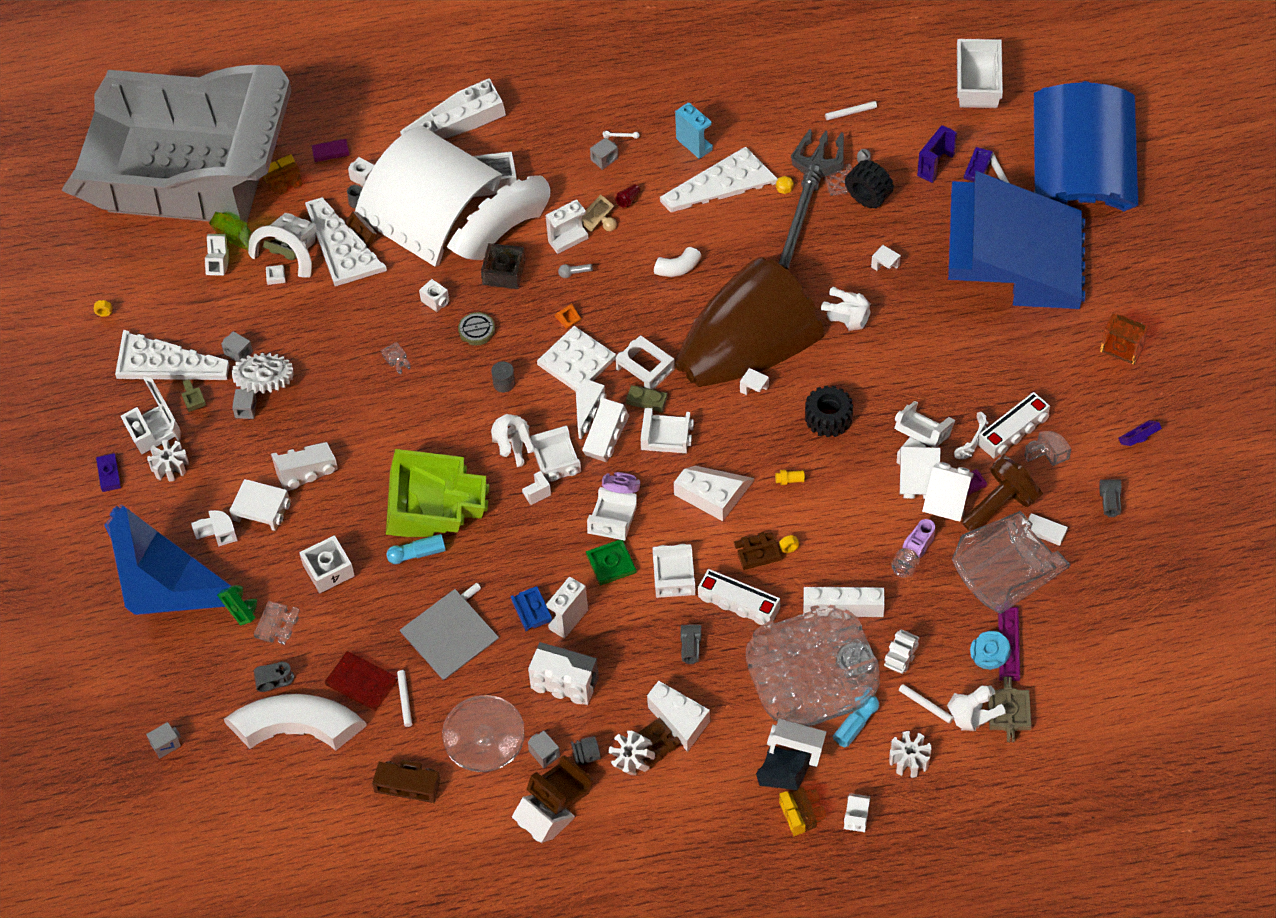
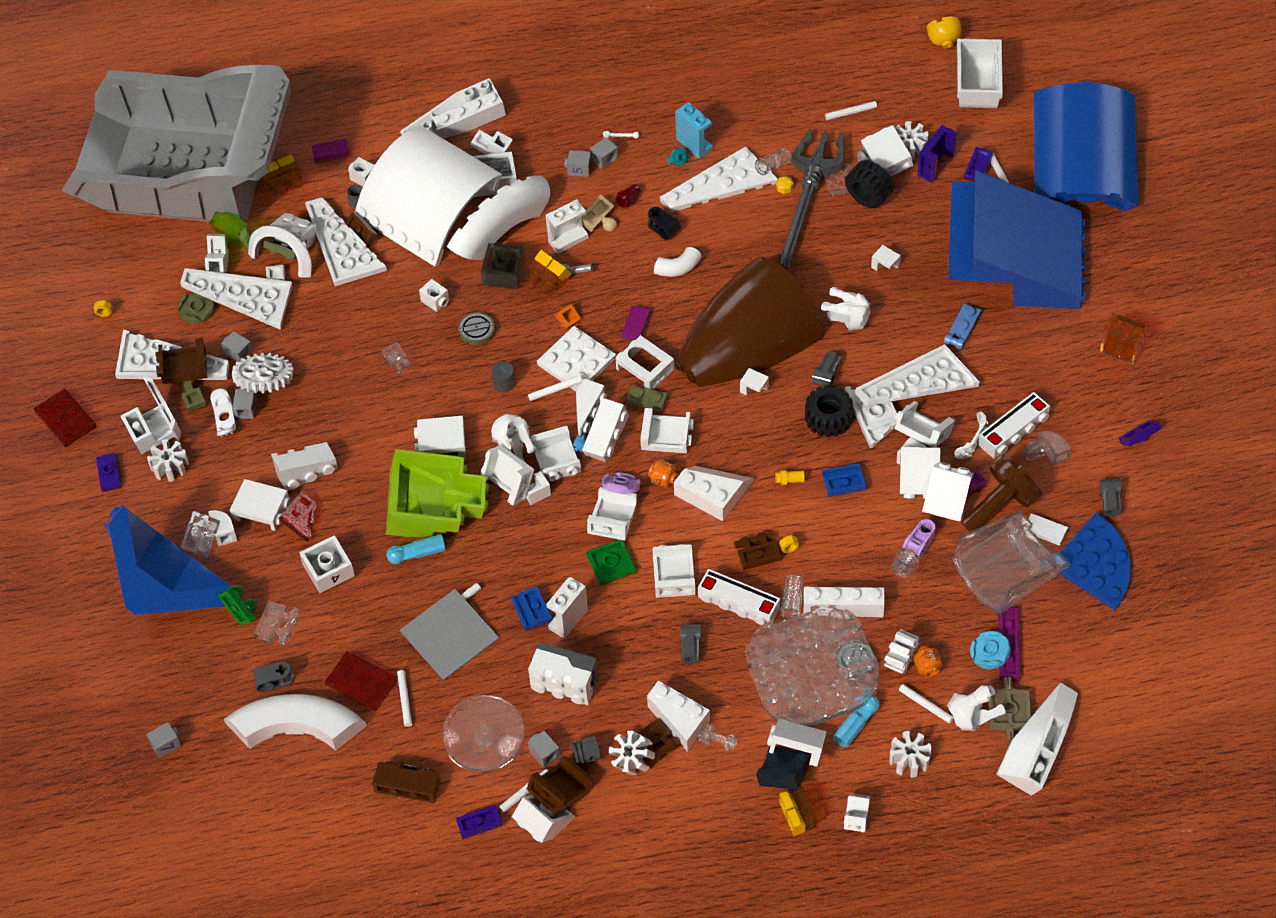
(65, 417): none -> clear red plate
(182, 363): none -> reddish brown panel
(195, 308): none -> olive tile
(200, 534): none -> clear brick
(222, 404): none -> white piece
(249, 295): none -> white wing
(300, 516): none -> clear red wing
(441, 435): none -> white panel
(478, 822): none -> dark purple plate
(490, 145): none -> white brick
(508, 473): none -> white panel
(516, 797): none -> white bar
(549, 270): none -> clear orange hips
(555, 388): none -> white bar
(578, 163): none -> light grey brick
(579, 442): none -> dark azure plate
(635, 323): none -> magenta tile
(662, 223): none -> black piece
(662, 473): none -> orange head
(678, 157): none -> teal plate
(708, 733): none -> clear bar
(773, 161): none -> clear pin
(792, 596): none -> clear pin
(826, 372): none -> dark grey piece
(843, 480): none -> blue plate
(875, 419): none -> white wing
(888, 150): none -> white panel
(913, 139): none -> white gear
(926, 375): none -> white wing
(927, 661): none -> orange head
(944, 32): none -> yellow cylinder
(962, 326): none -> medium blue plate
(1038, 742): none -> white wedge
(1098, 561): none -> blue plate

